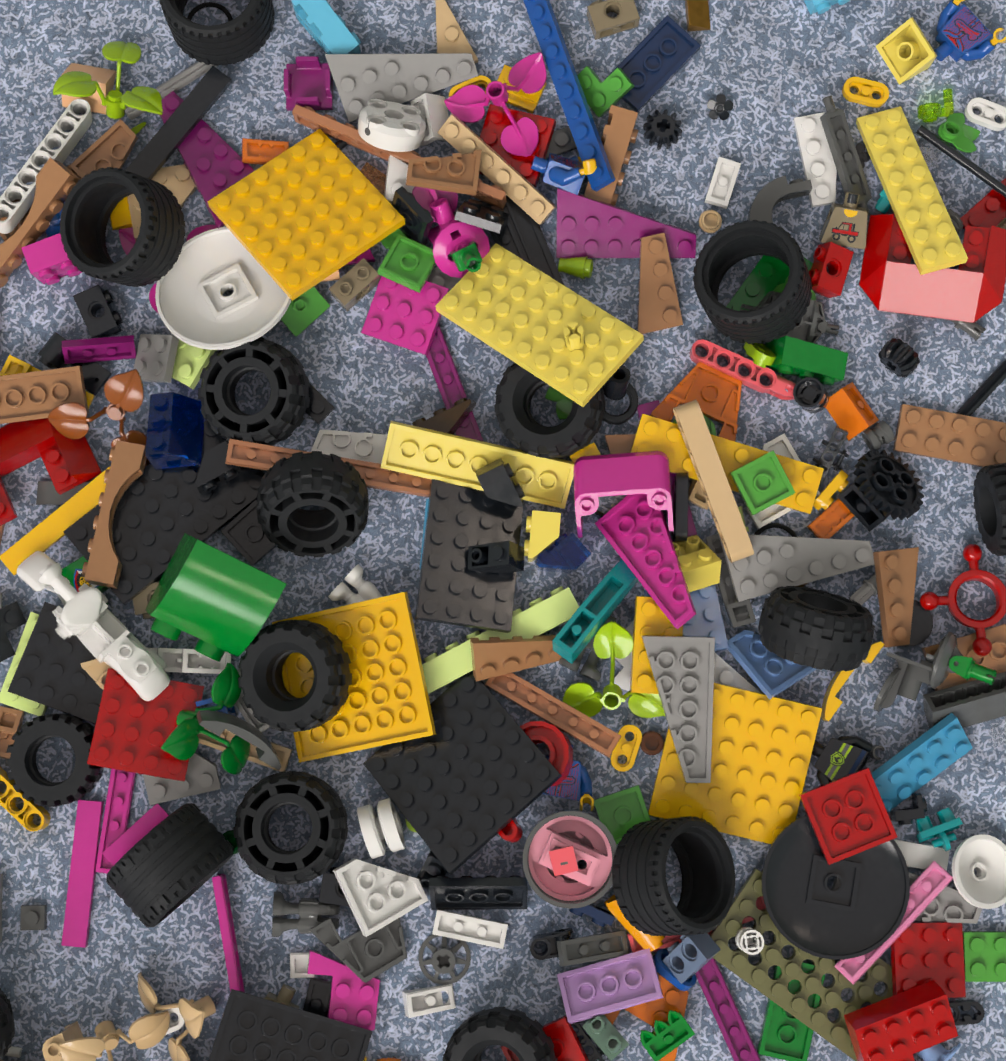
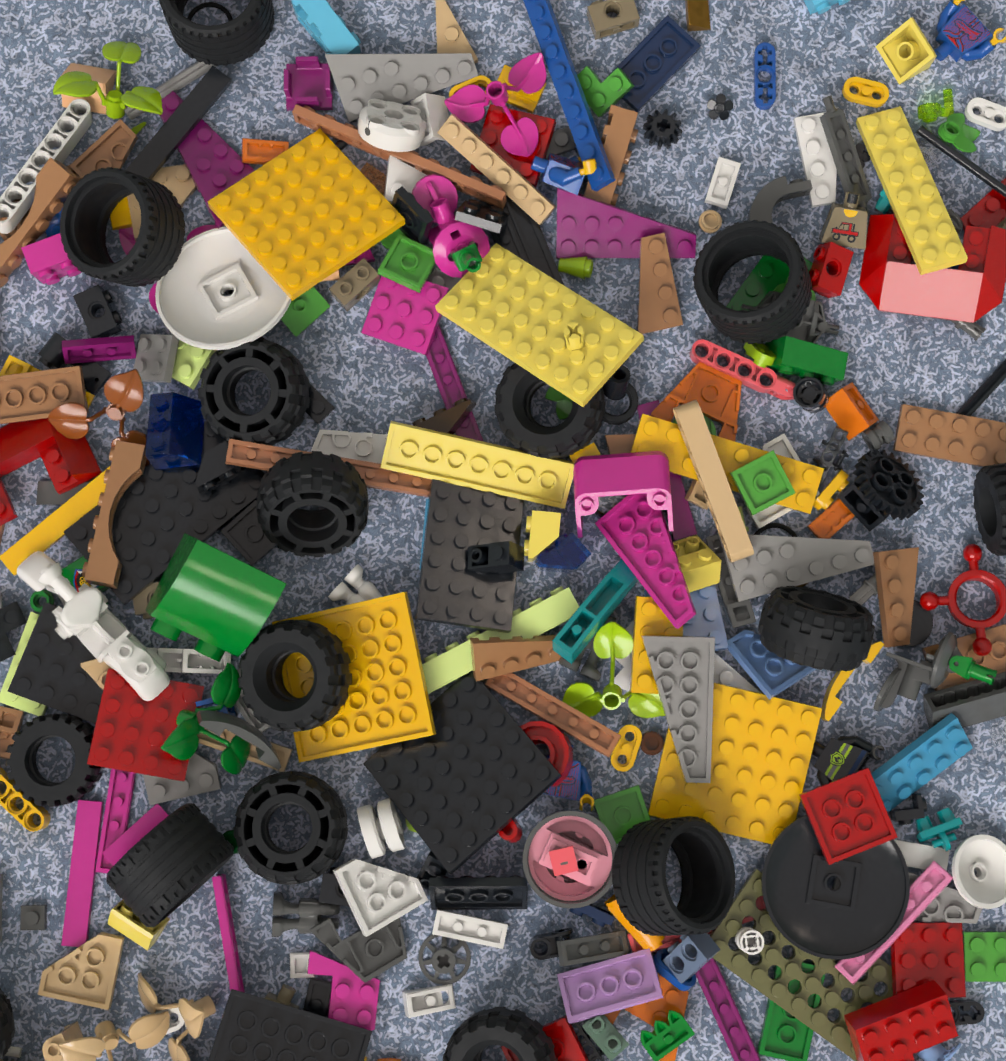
(34, 600): none -> green plate
(86, 973): none -> tan plate
(128, 924): none -> light yellow slope
(451, 174): medium nougat wing -> none
(498, 484): black slope -> none
(680, 518): black beam -> none
(758, 60): none -> blue beam
(899, 357): black gear -> none

